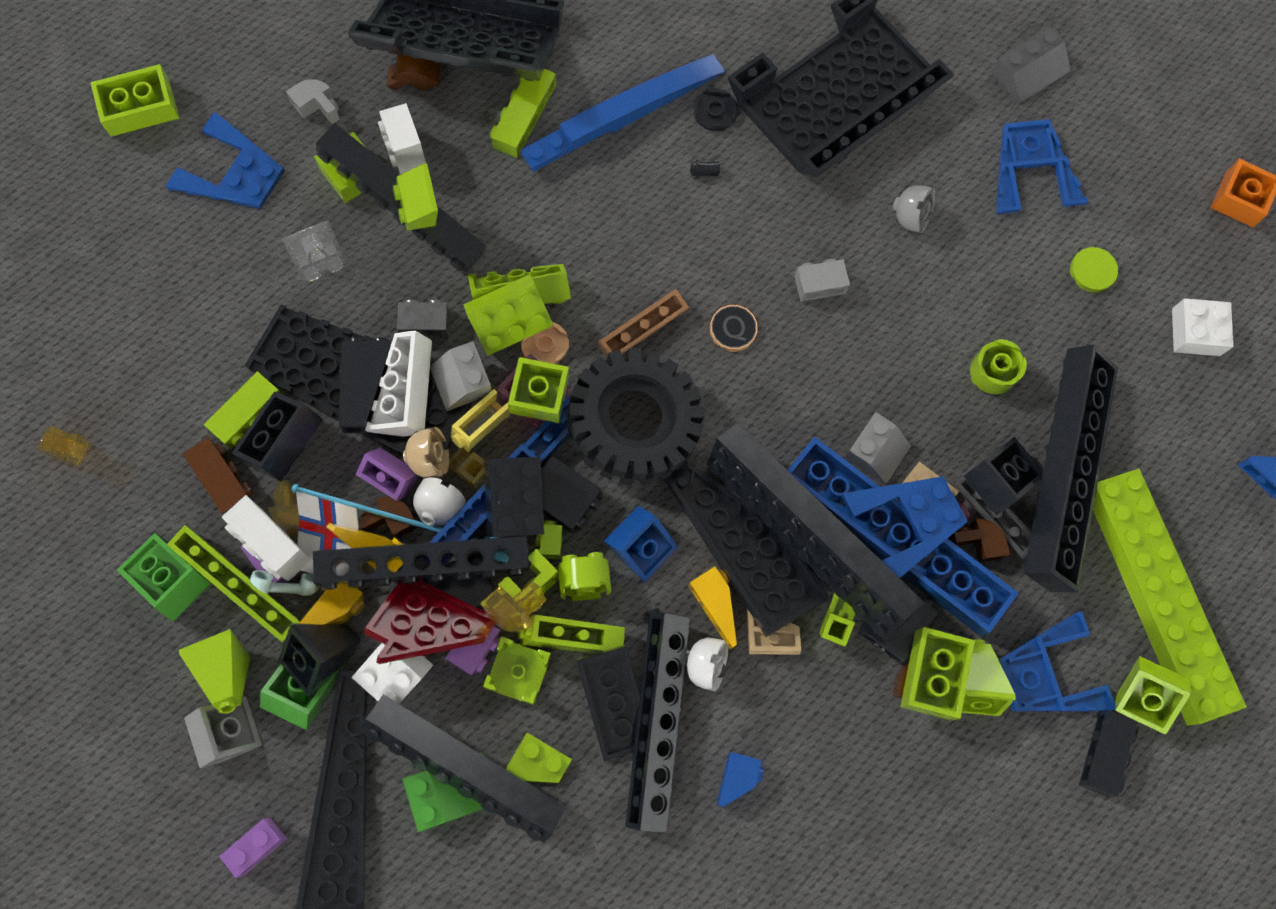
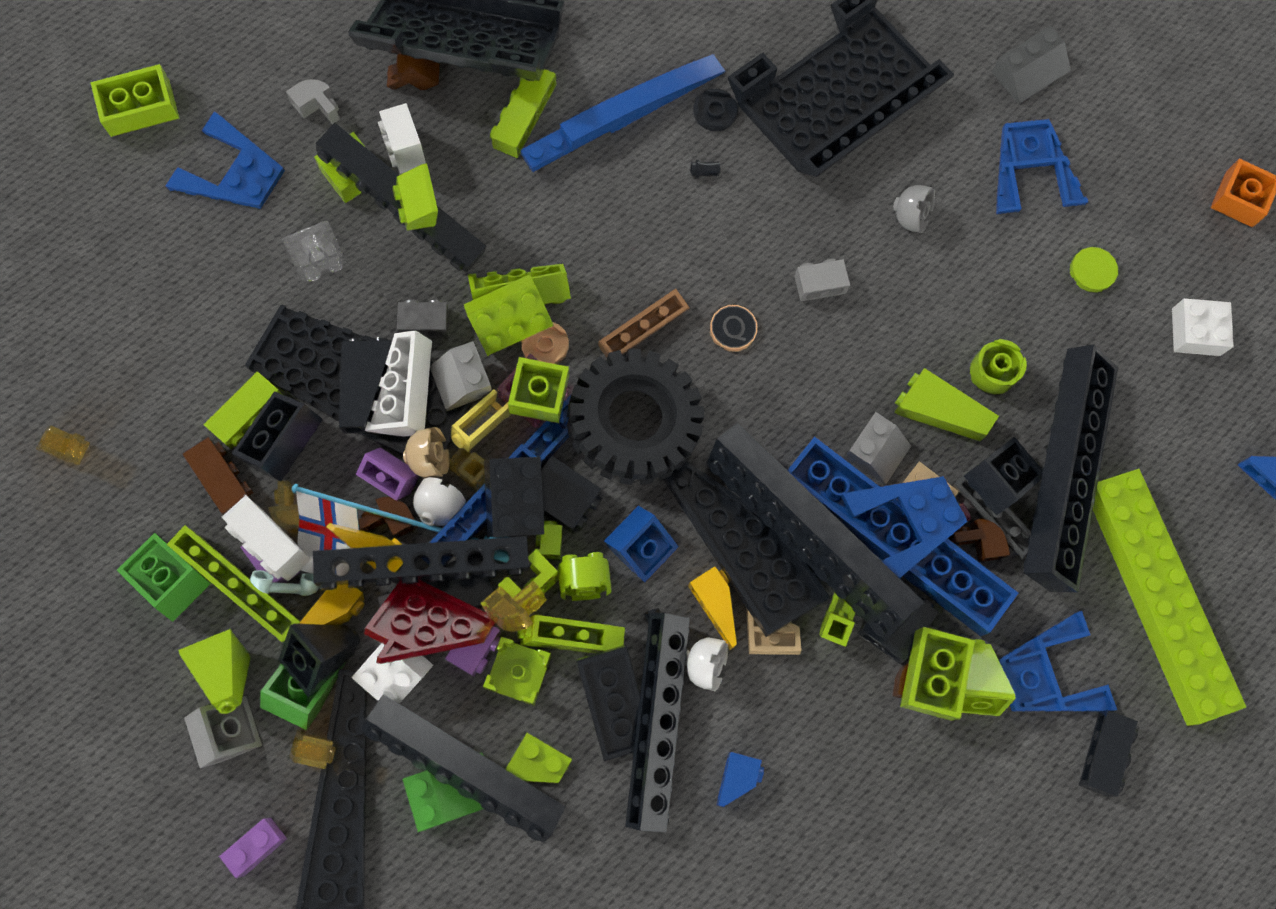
(311, 750): none -> clear yellow slope
(944, 407): none -> lime slope
(1152, 695): lime brick -> none

